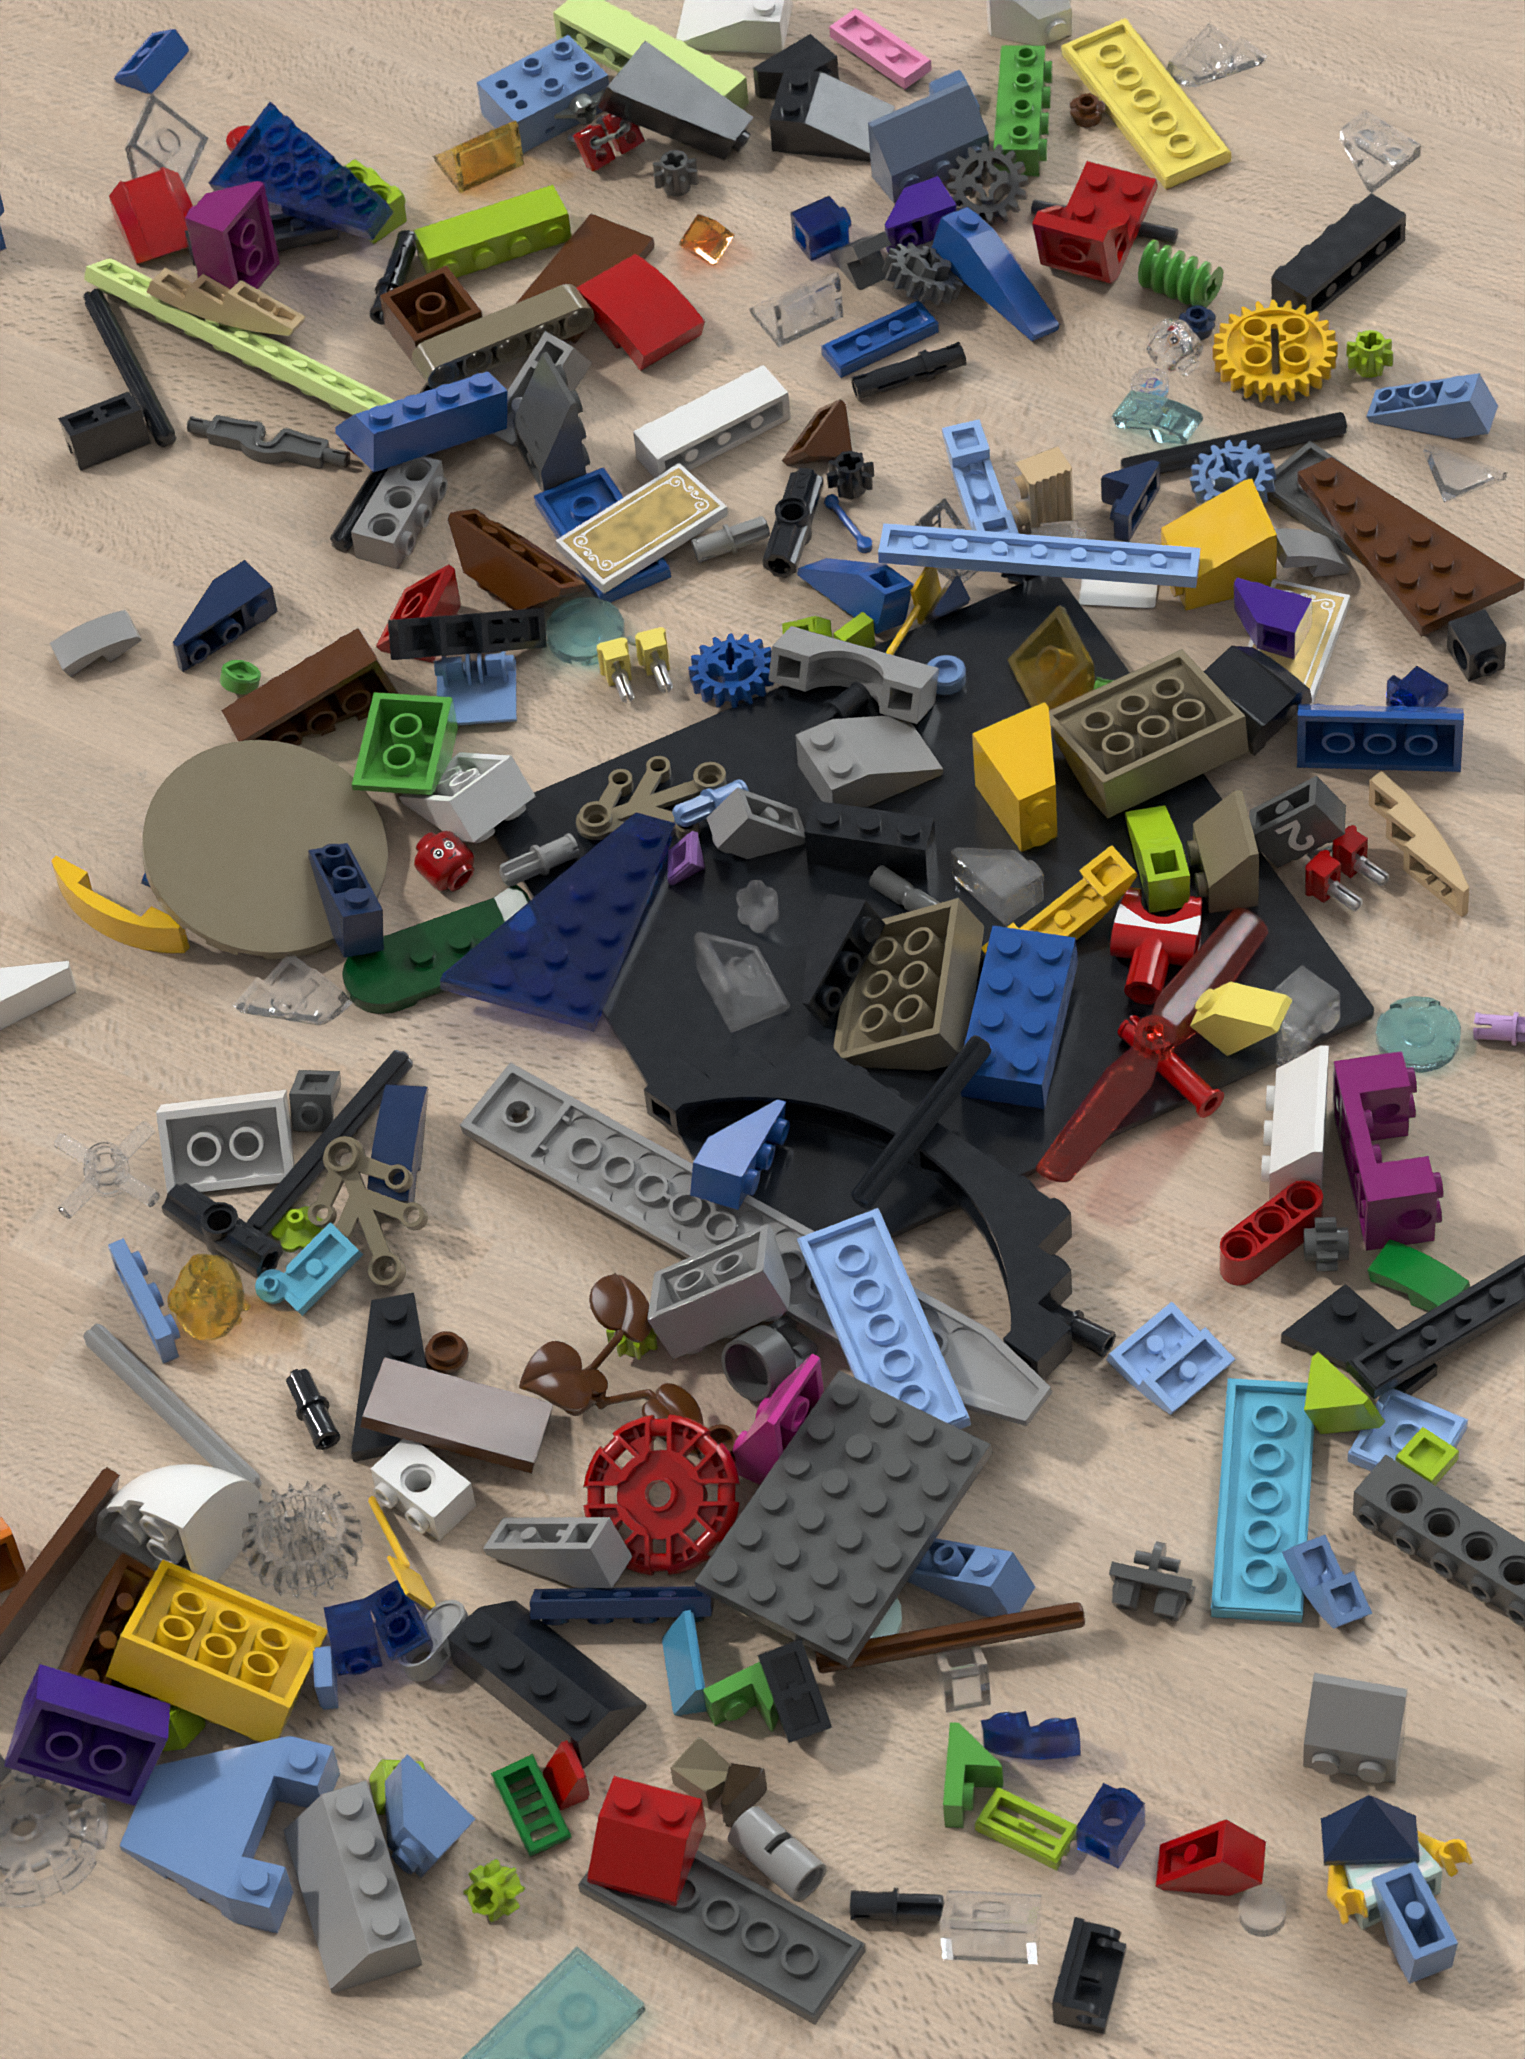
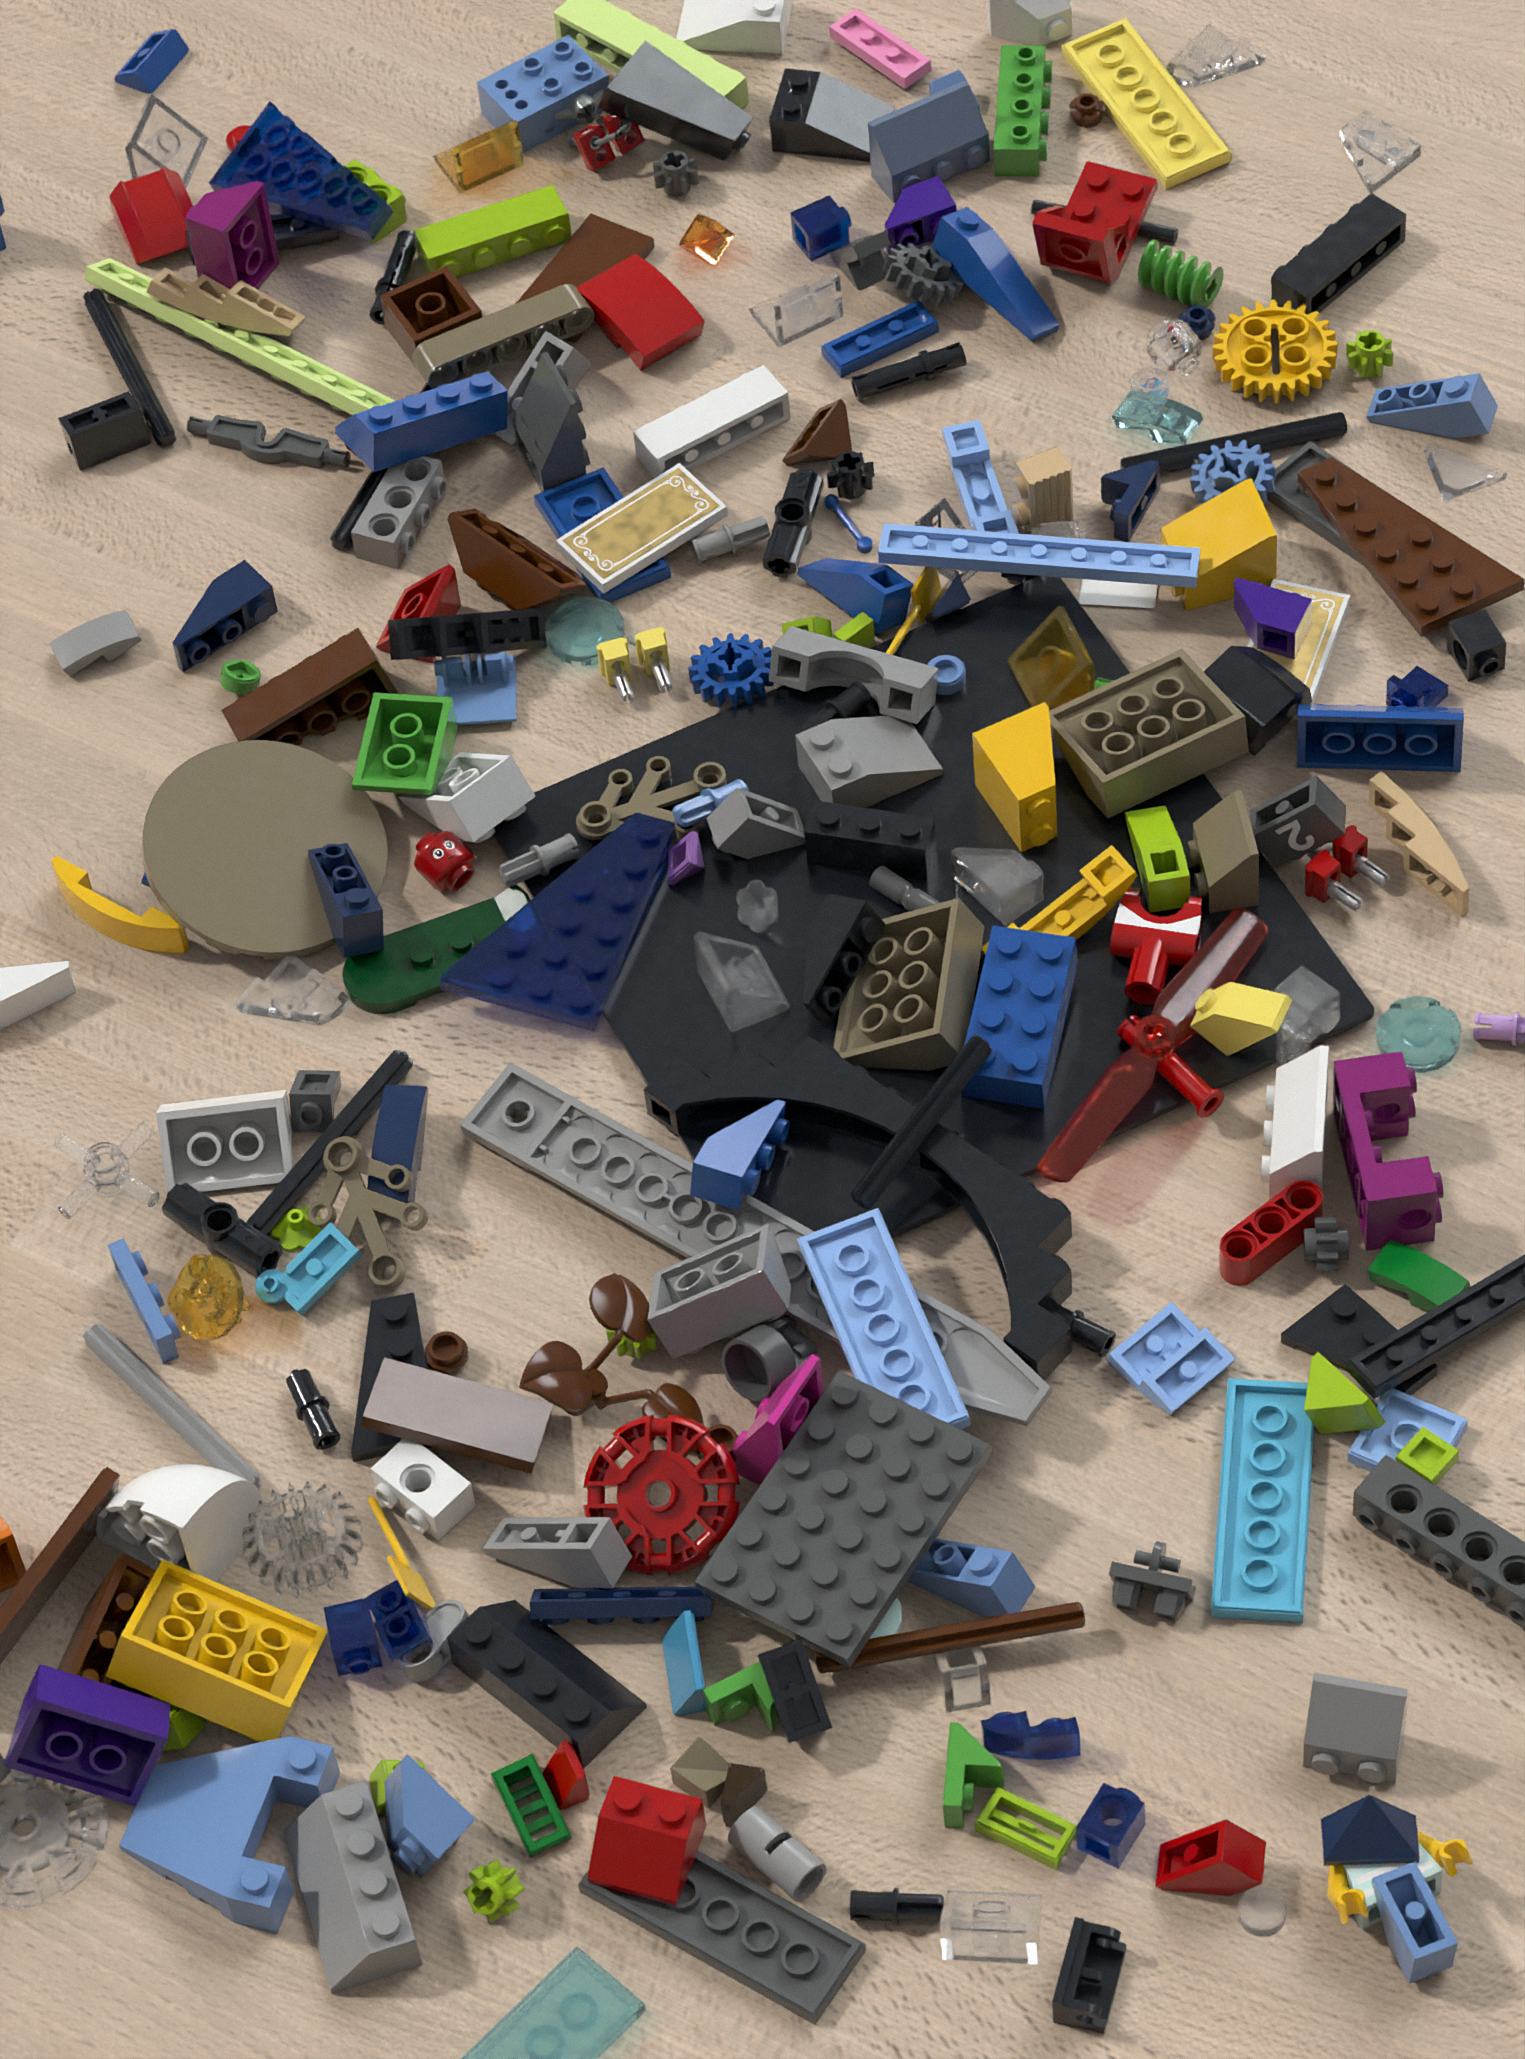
(325, 1678): medium blue tile -> none
(802, 55): black slope -> none
(1002, 184): dark grey gear -> none
(1310, 549): light grey slope -> none
(1331, 1593): medium blue slope -> none

